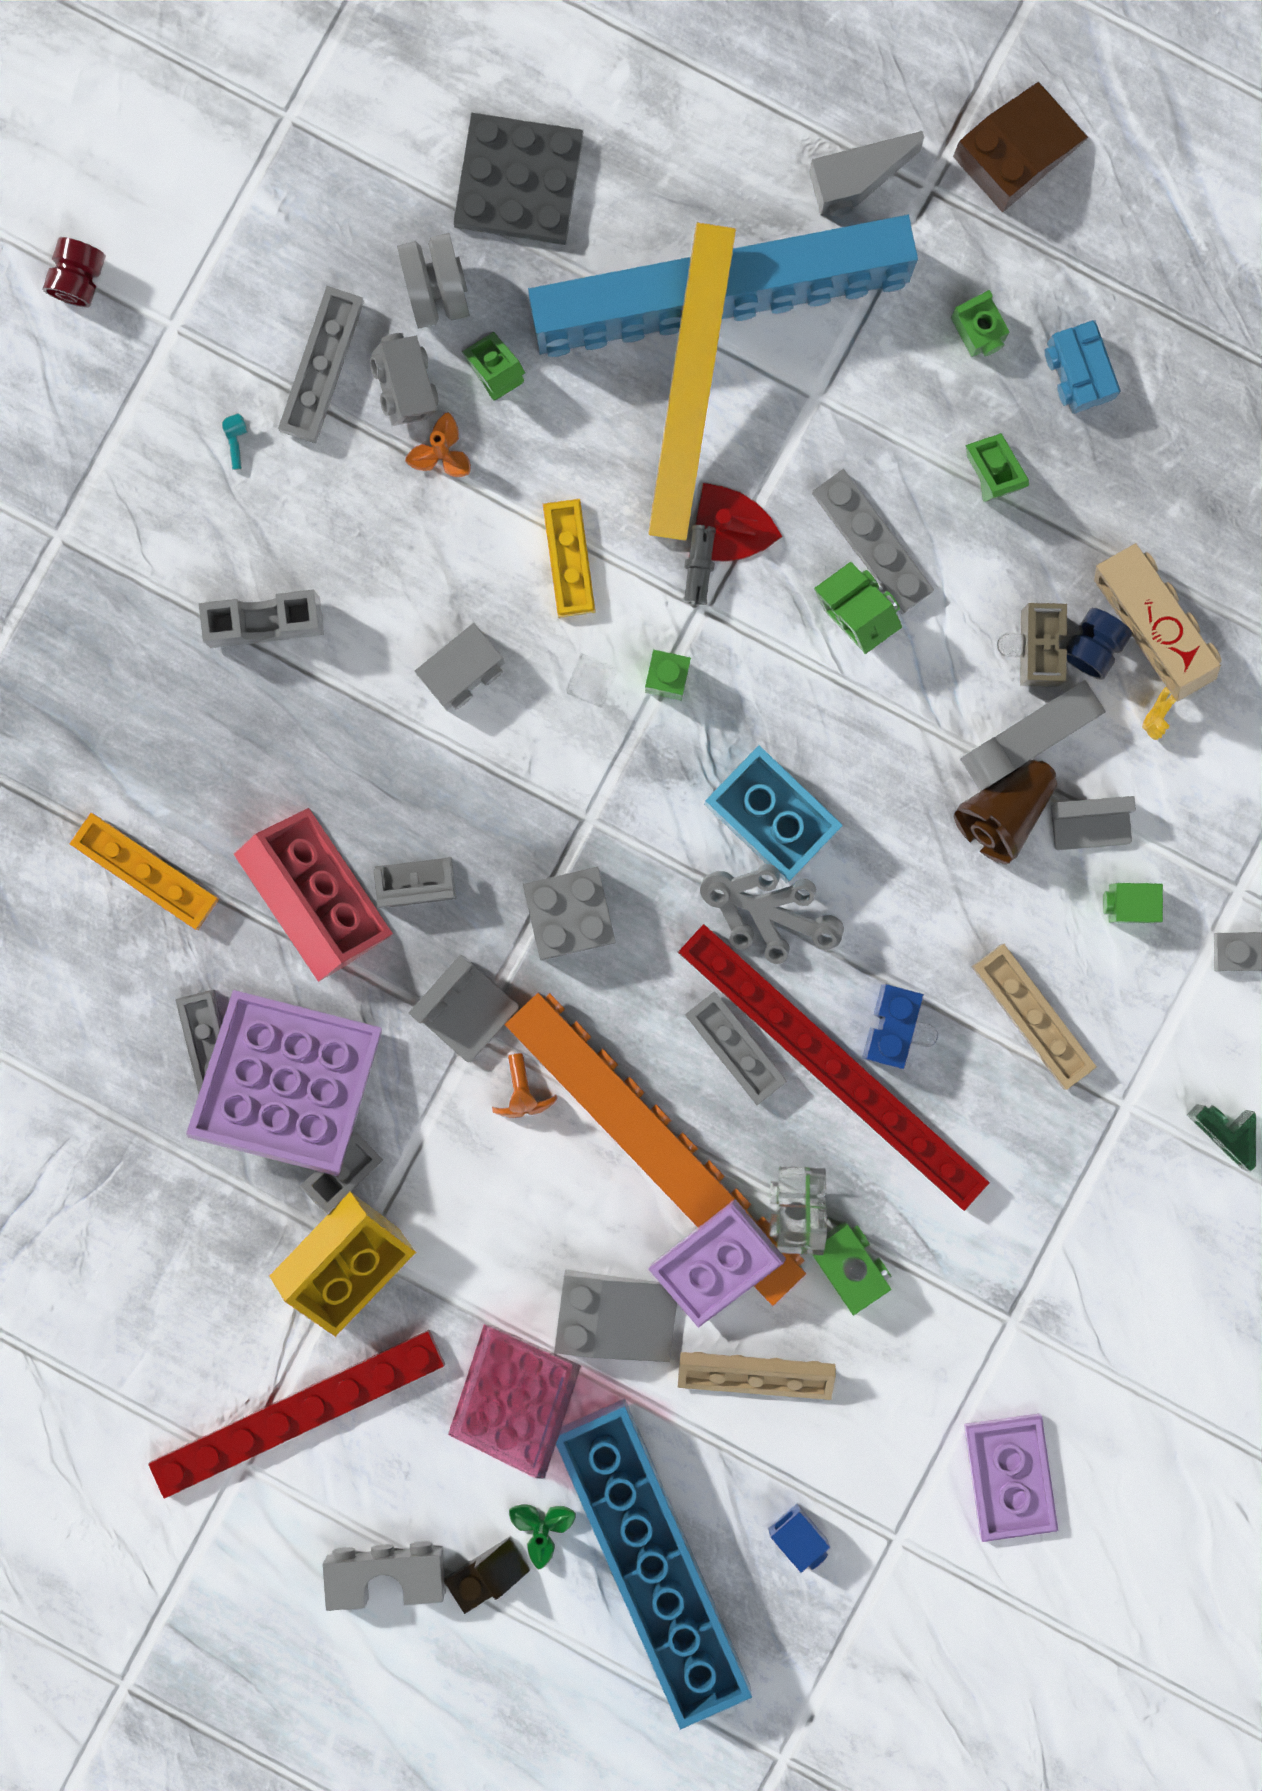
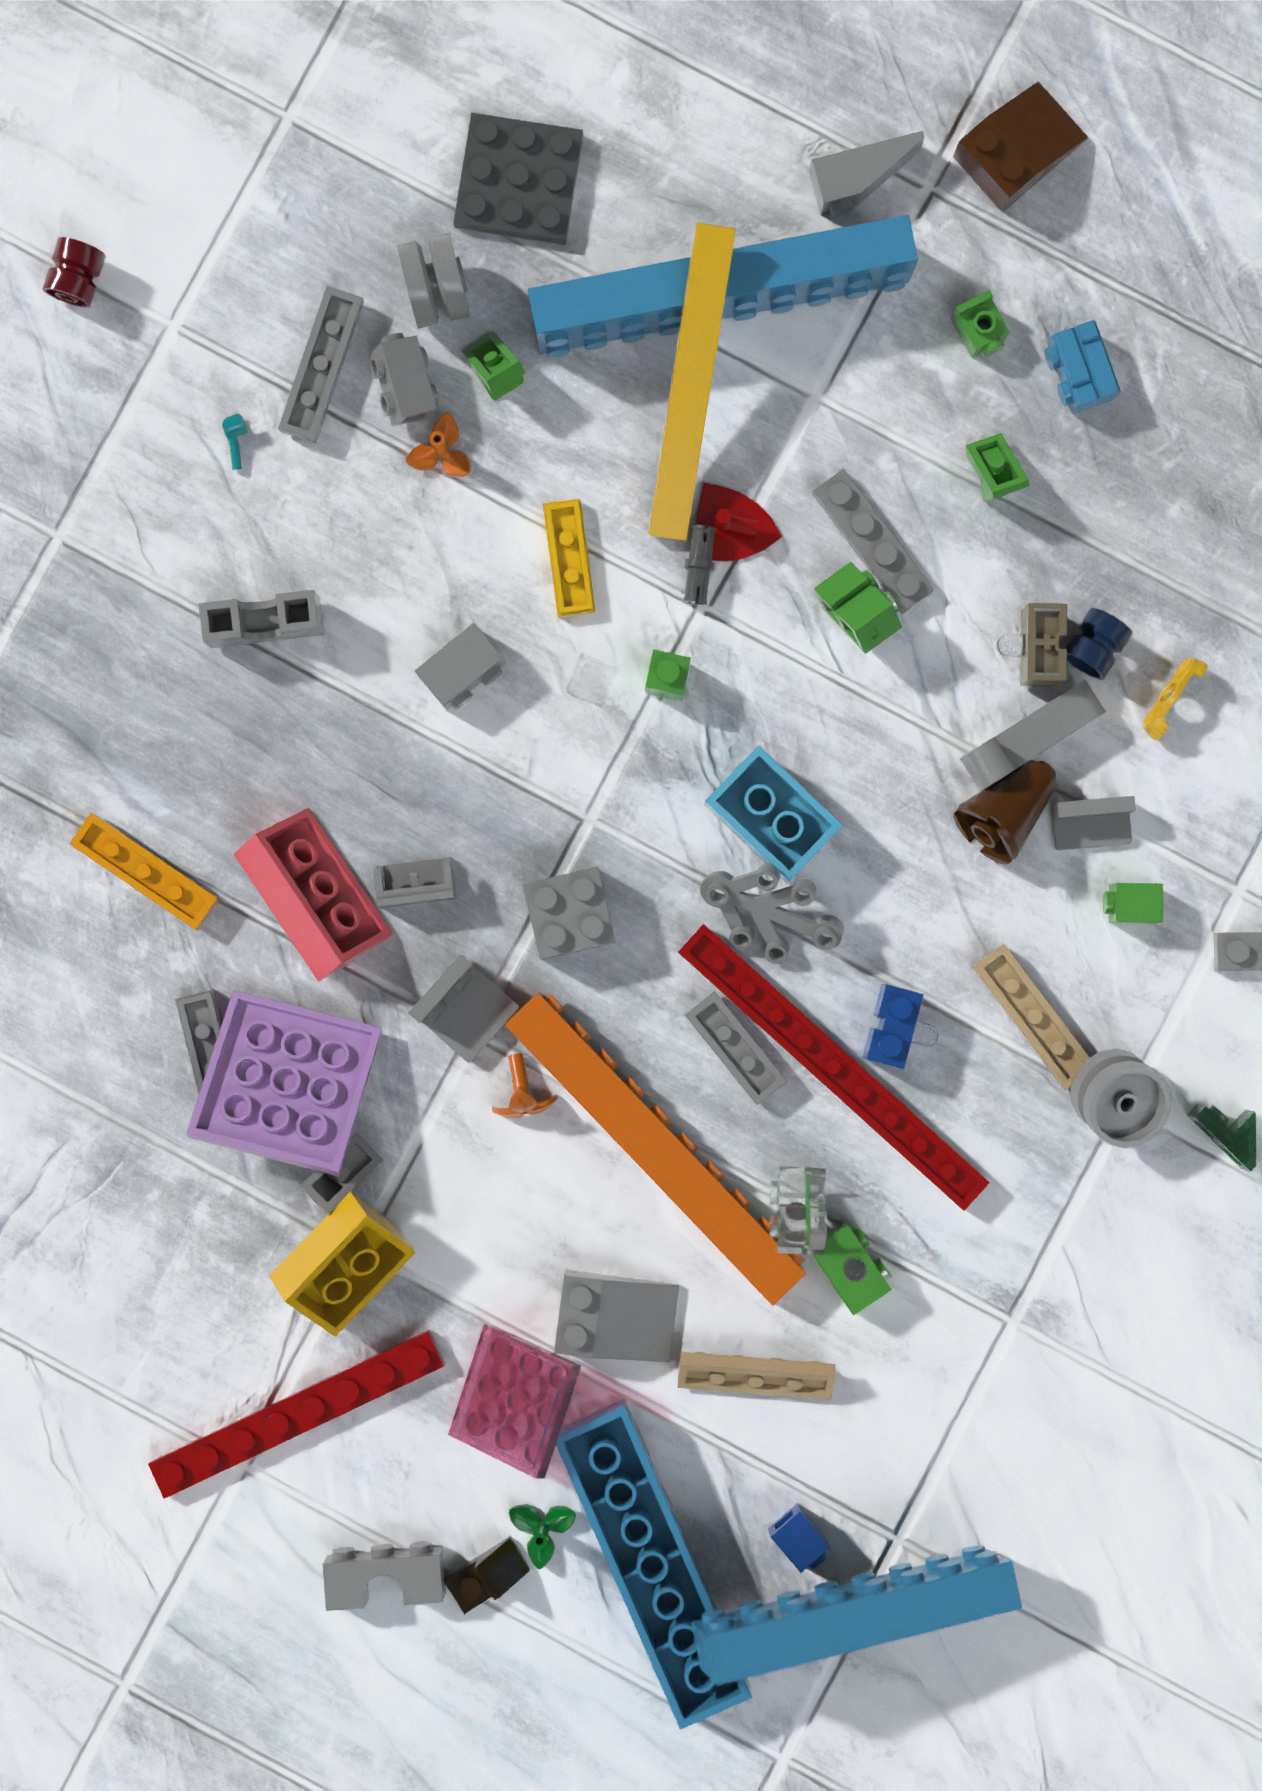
(717, 1263): lavender tile -> none
(854, 1614): none -> dark azure brick
(1011, 1477): lavender tile -> none
(1120, 1098): none -> light grey wheel
(1157, 621): tan brick -> none

